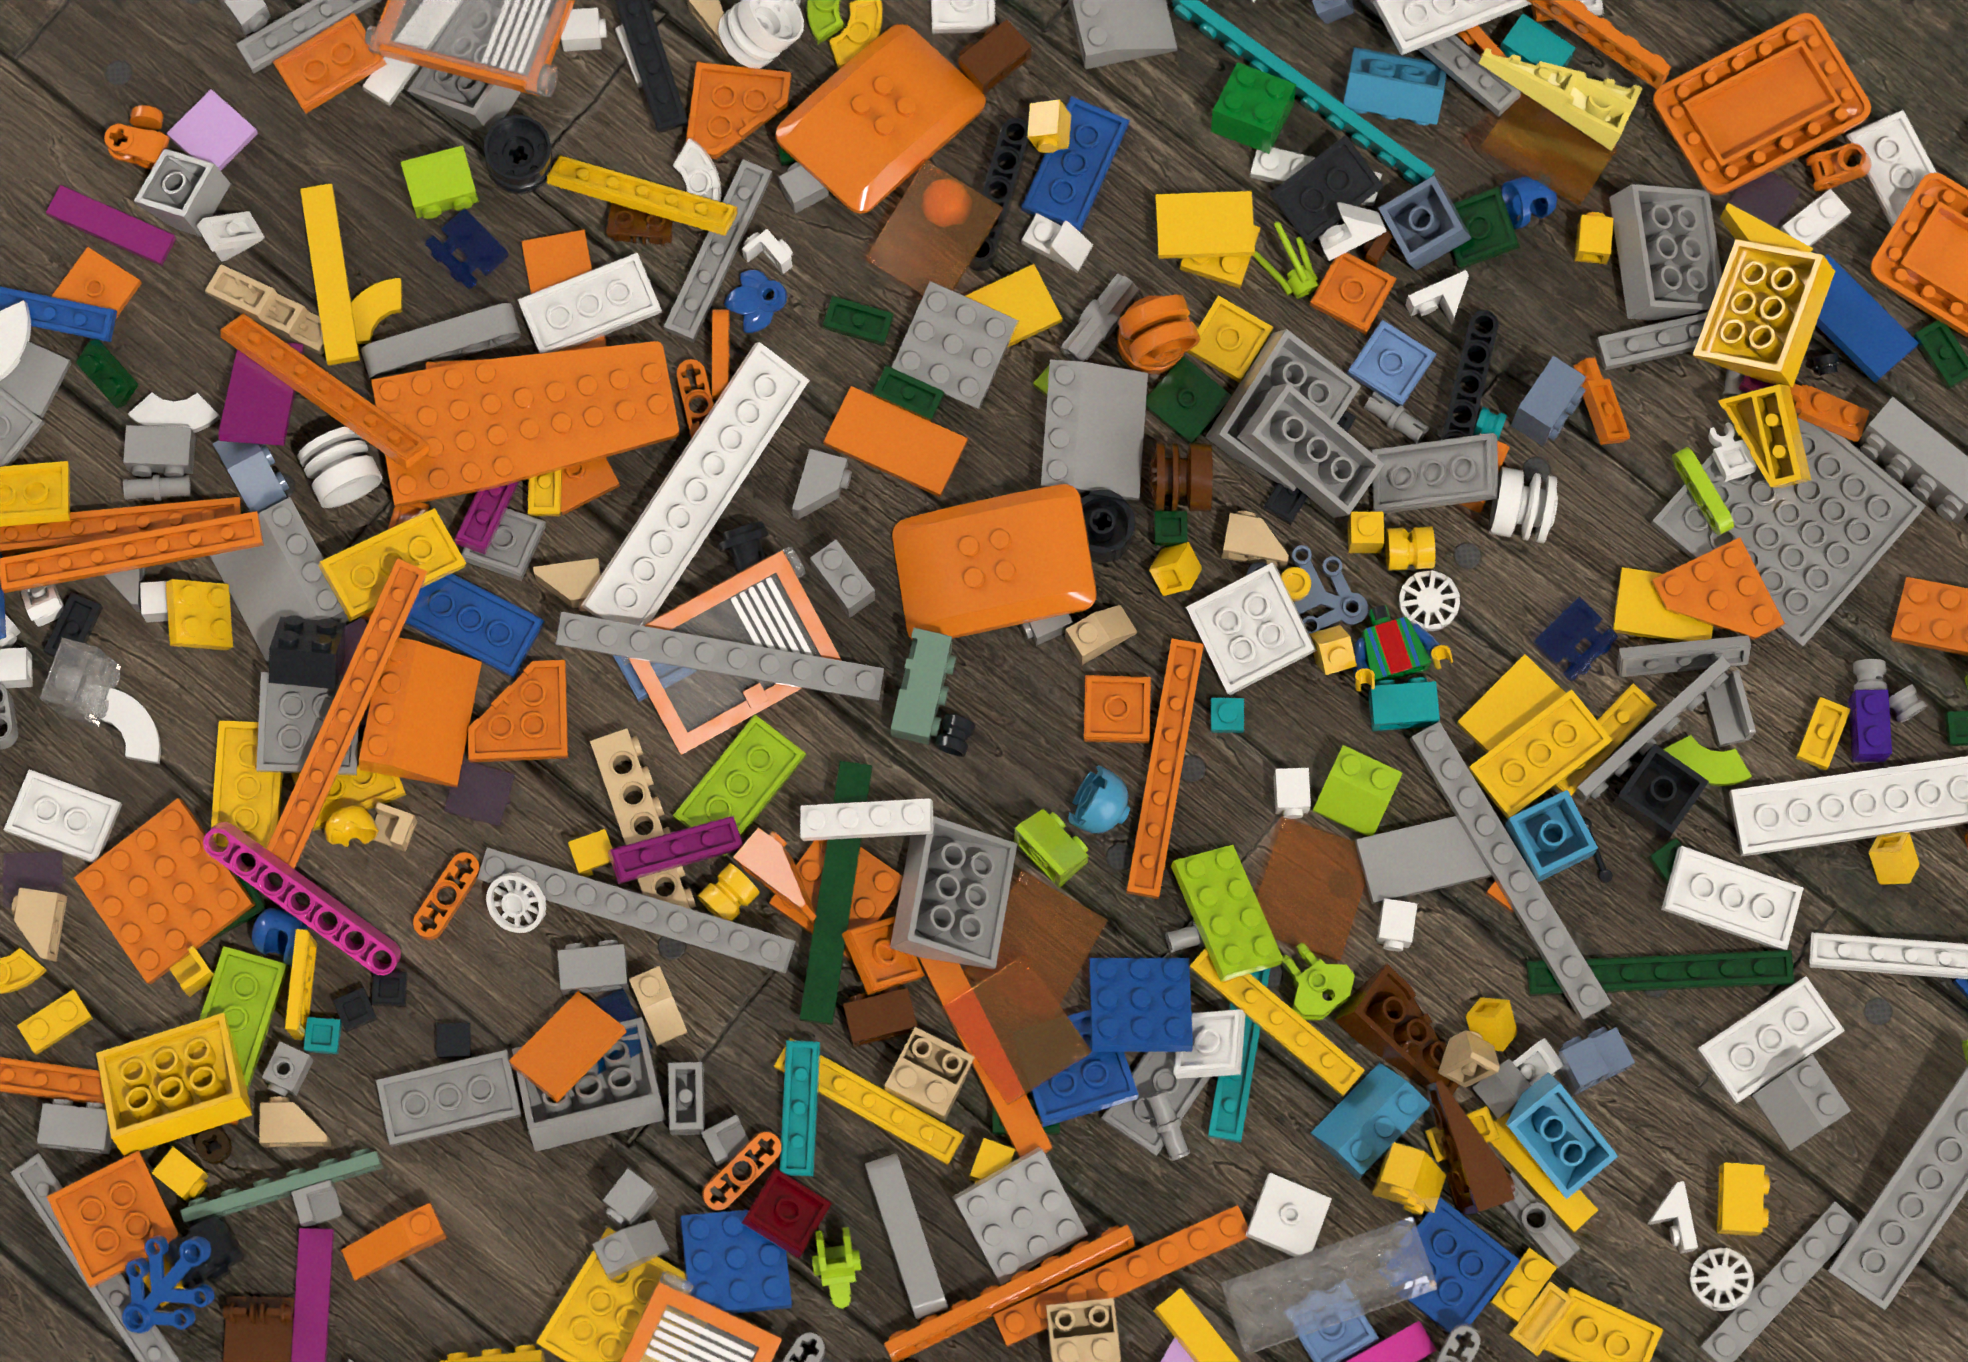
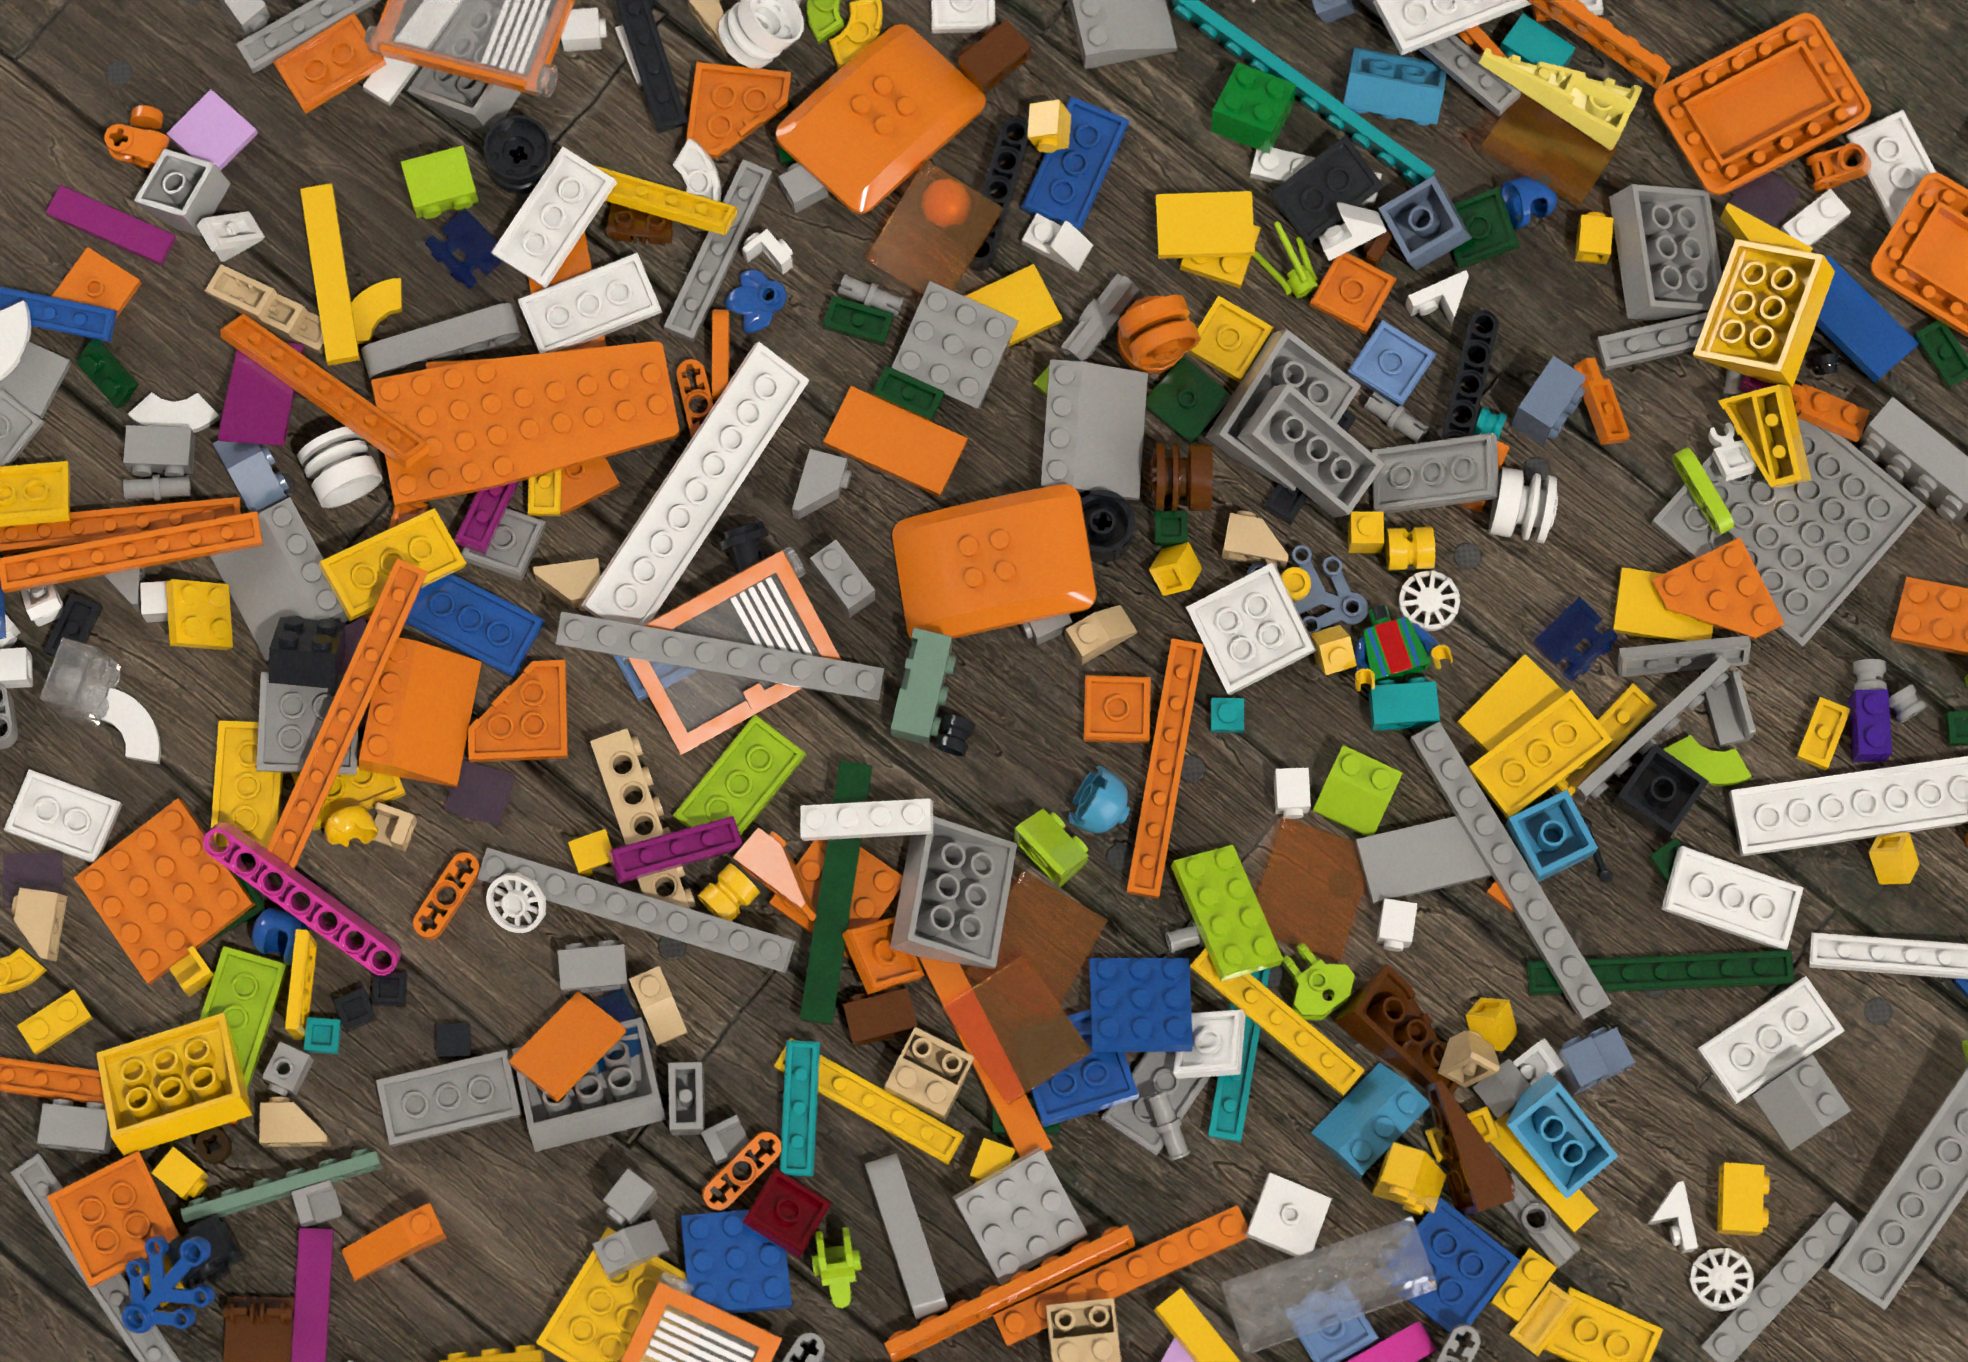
(554, 217): none -> white plate
(870, 295): none -> light grey pin

